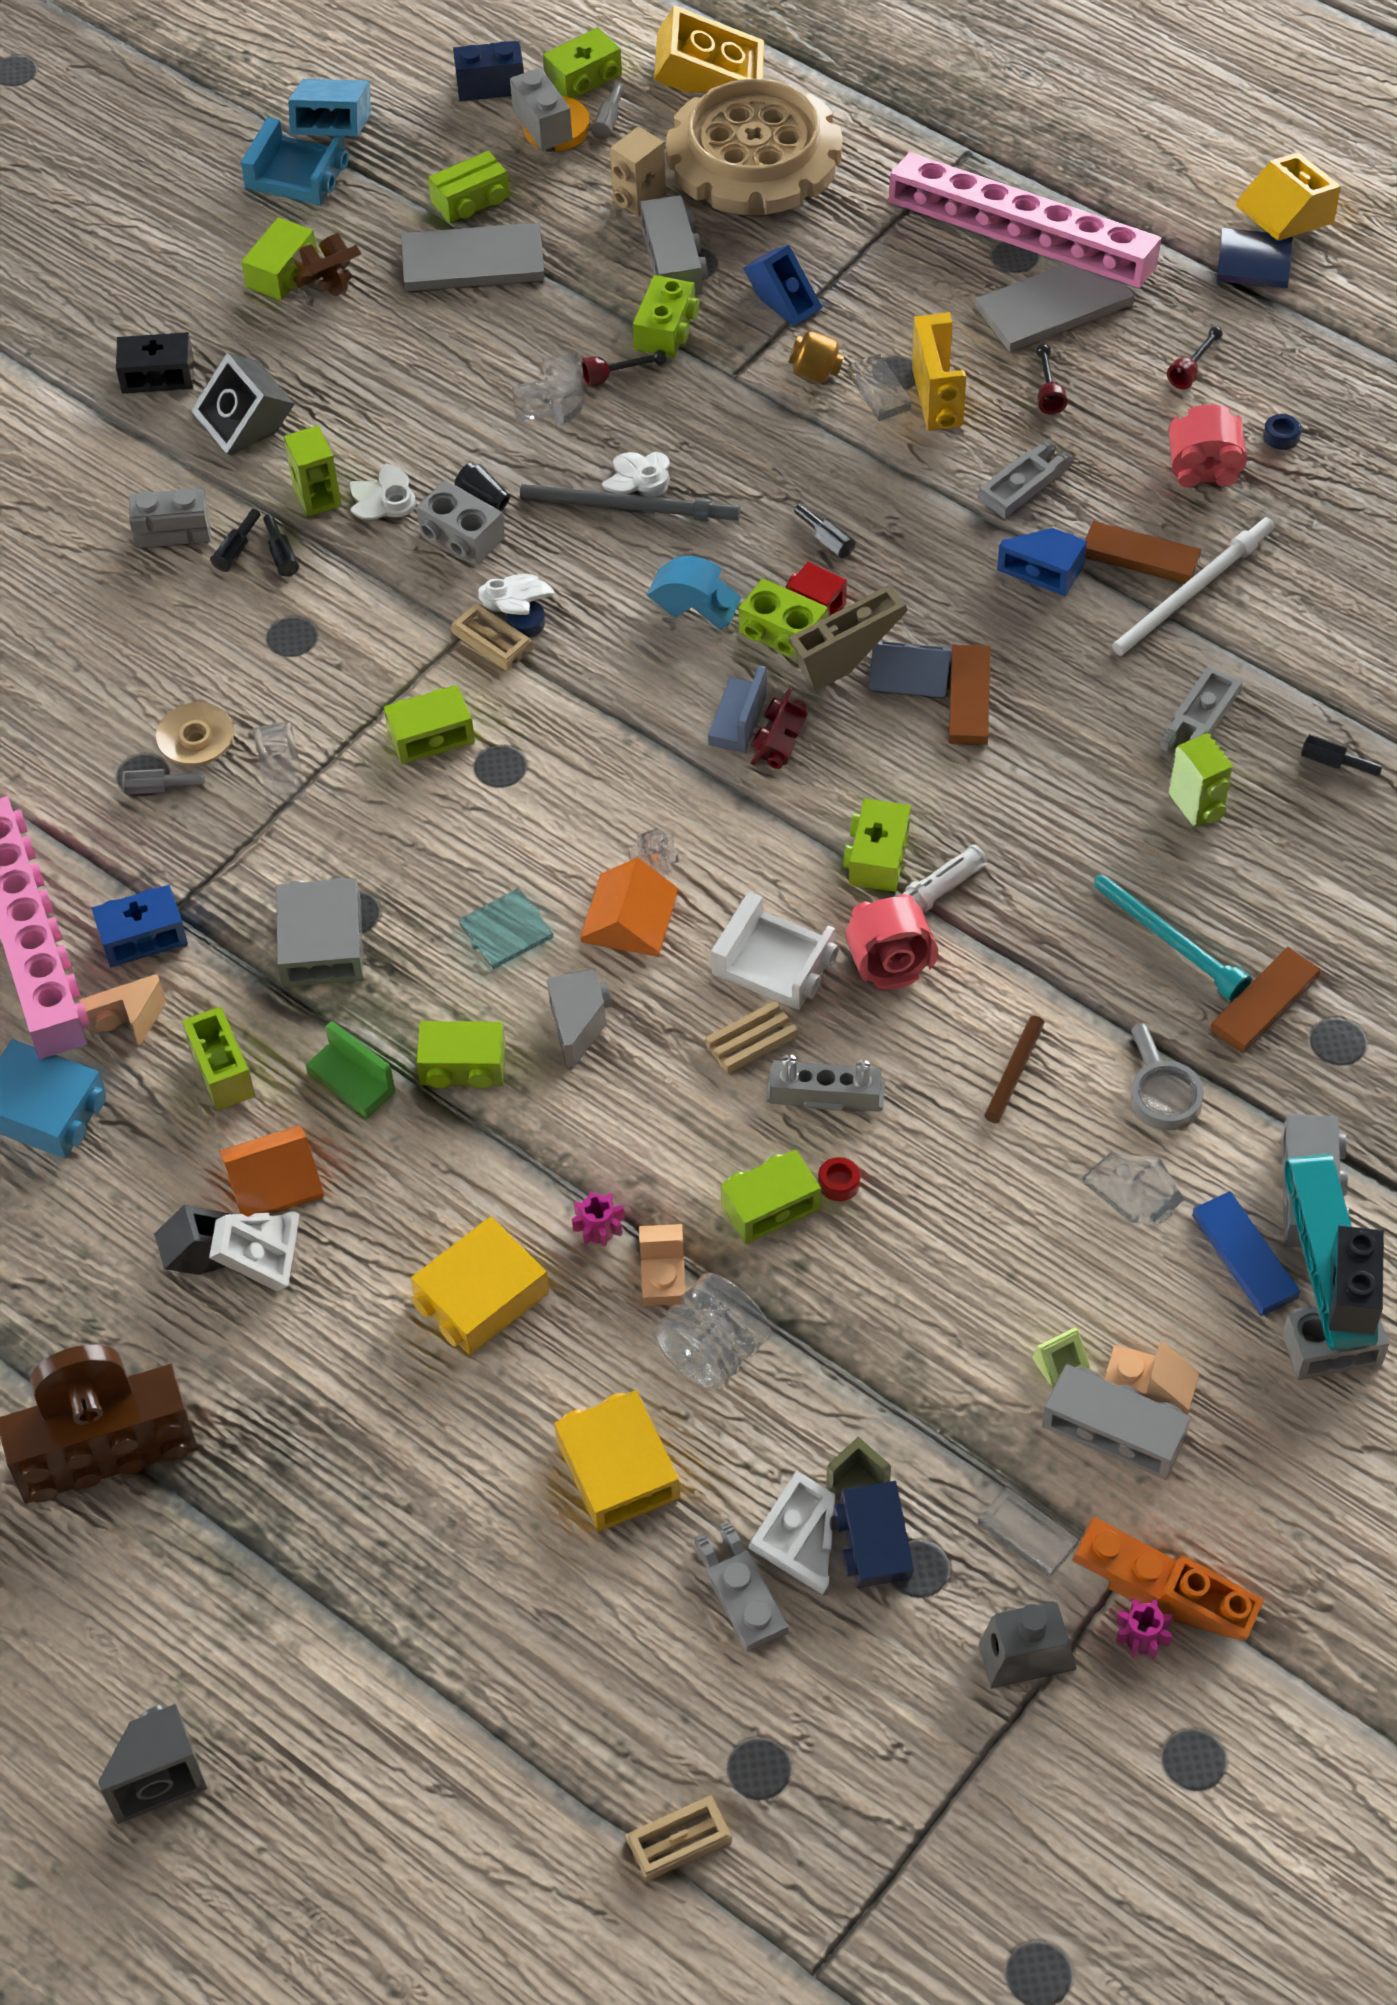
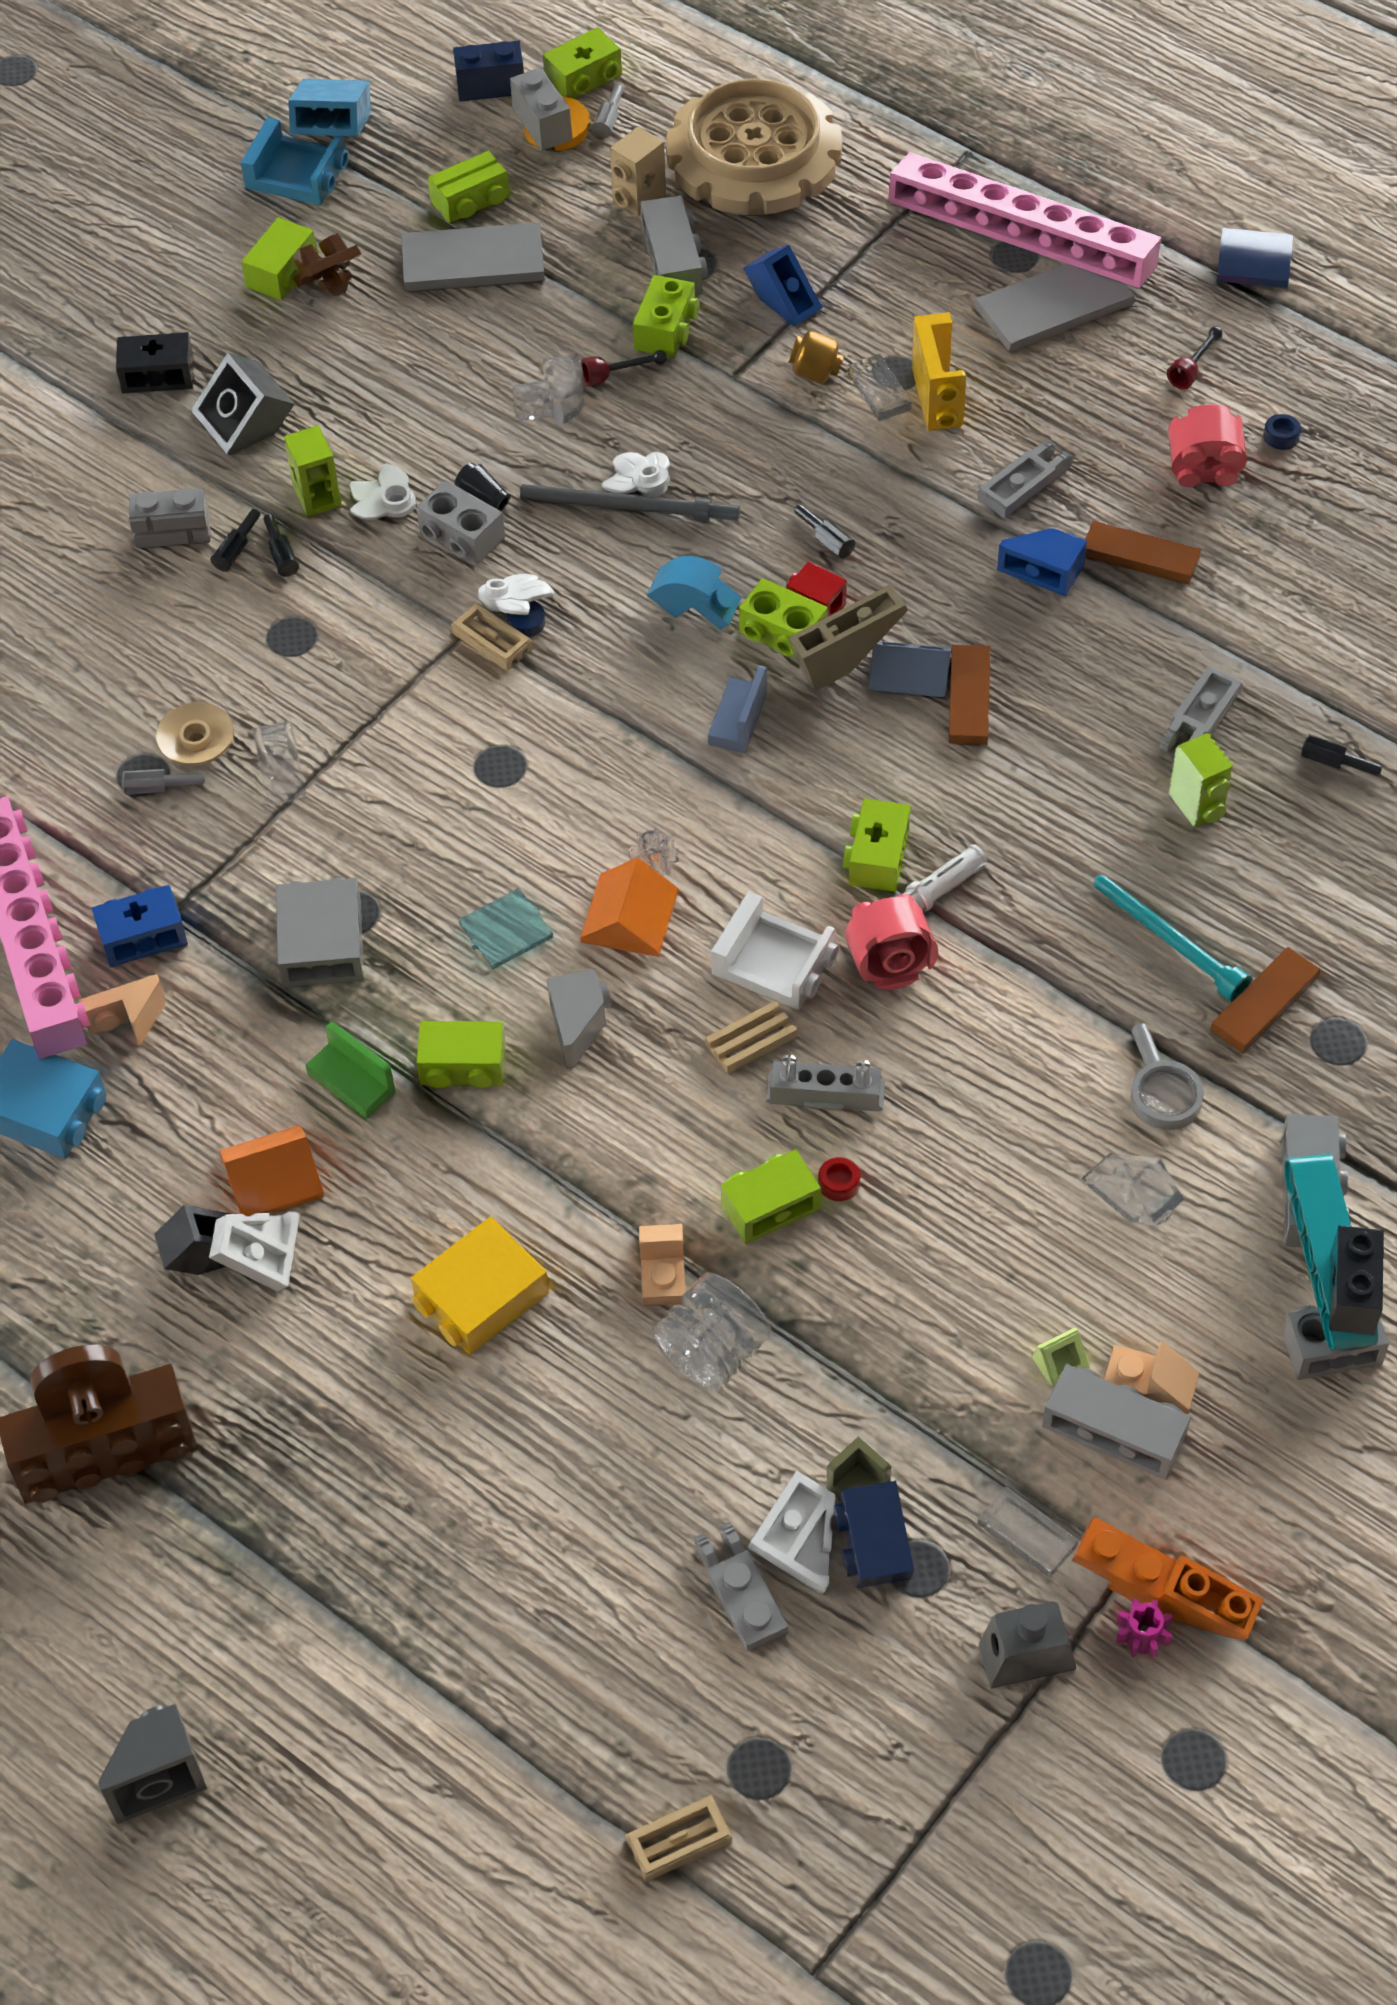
(218, 1058): lime brick -> none
(429, 724): lime brick -> none
(587, 1220): dark pink gear -> none
(617, 1459): yellow brick -> none
(703, 53): yellow slope -> none
(771, 741): dark red hinge -> none
(1014, 1069): reddish brown bar -> none
(1051, 395): dark red hinge -> none
(1240, 546): white bar -> none
(1246, 1253): blue tile -> none
(1290, 197): yellow slope -> none

